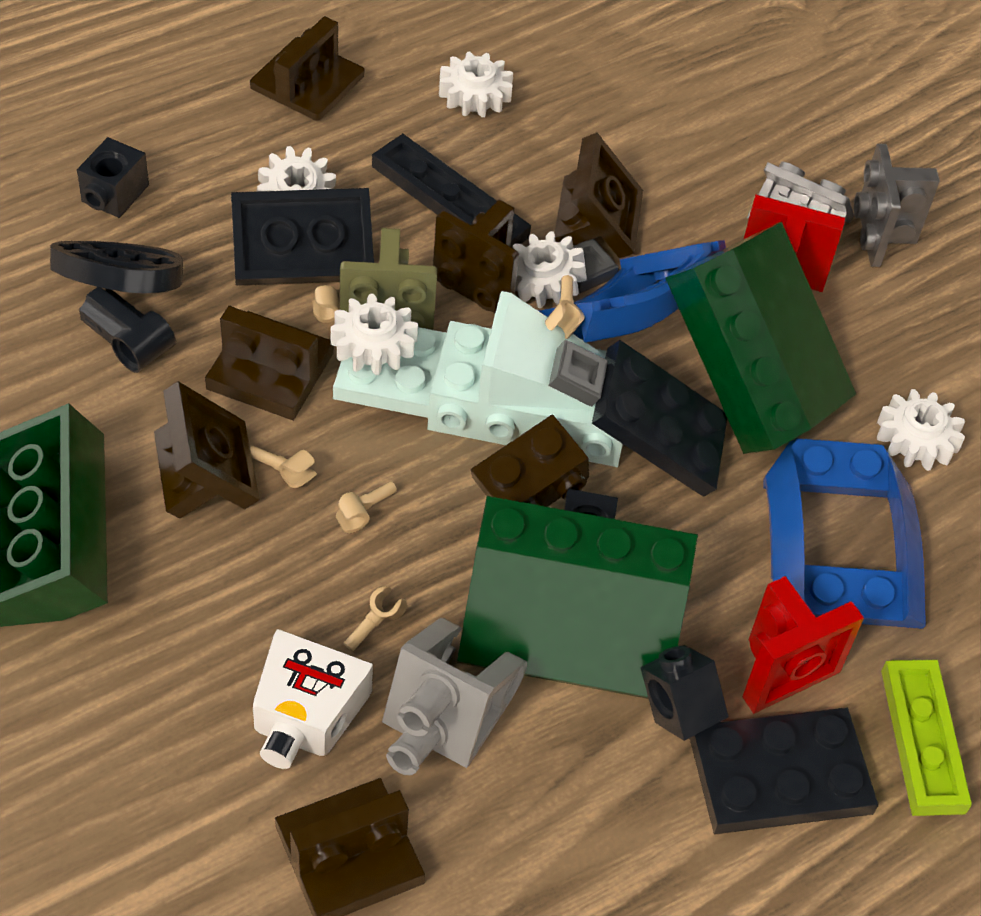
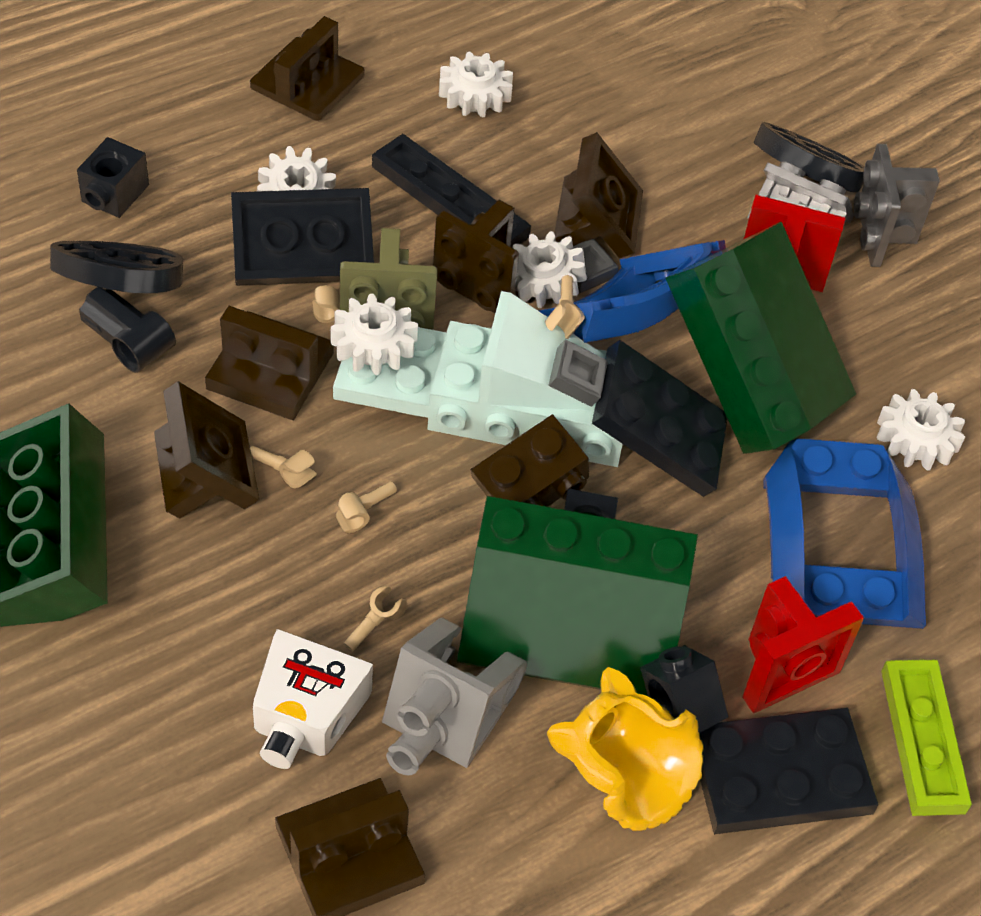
(633, 753): none -> yellow hair
(810, 156): none -> black piece

